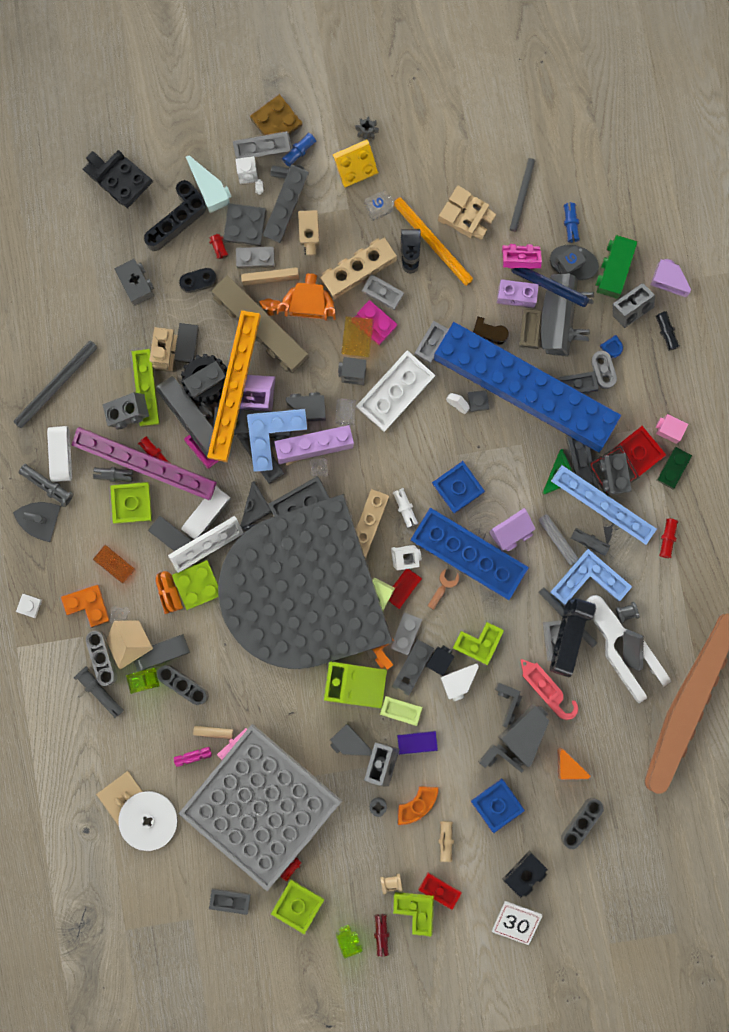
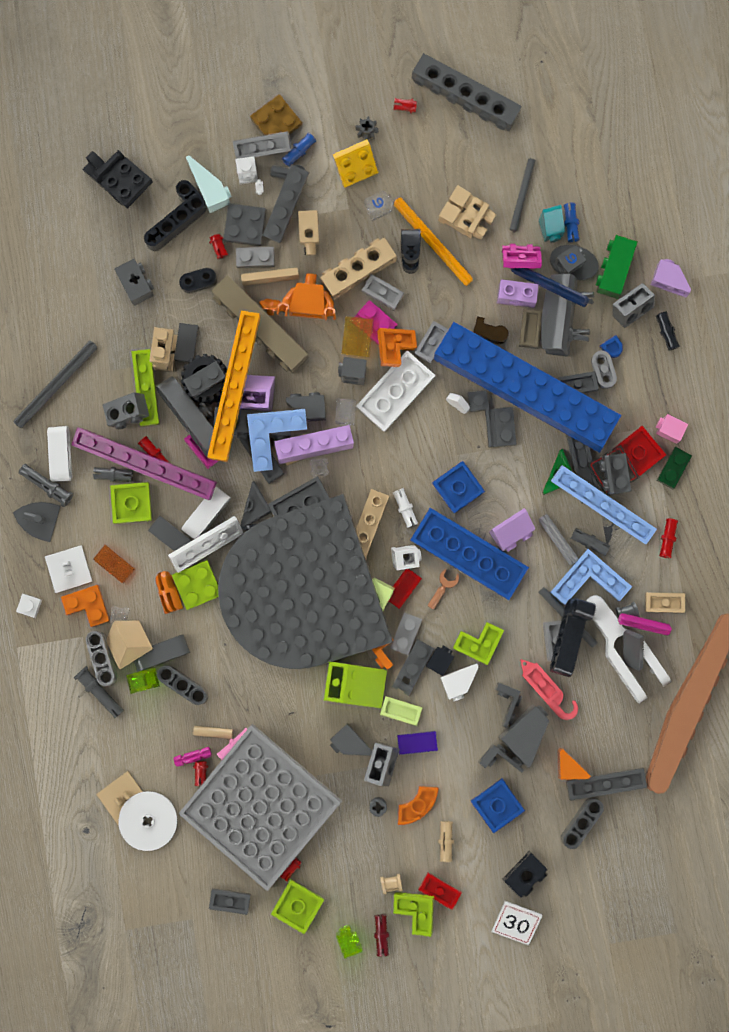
(68, 569): none -> white piece
(200, 772): none -> red pin
(391, 343): none -> orange plate
(407, 105): none -> red pin
(445, 74): none -> dark grey brick
(500, 427): none -> dark grey plate
(552, 223): none -> teal slope
(606, 784): none -> dark grey plate
(644, 624): none -> dark pink axle
(665, 602): none -> tan plate

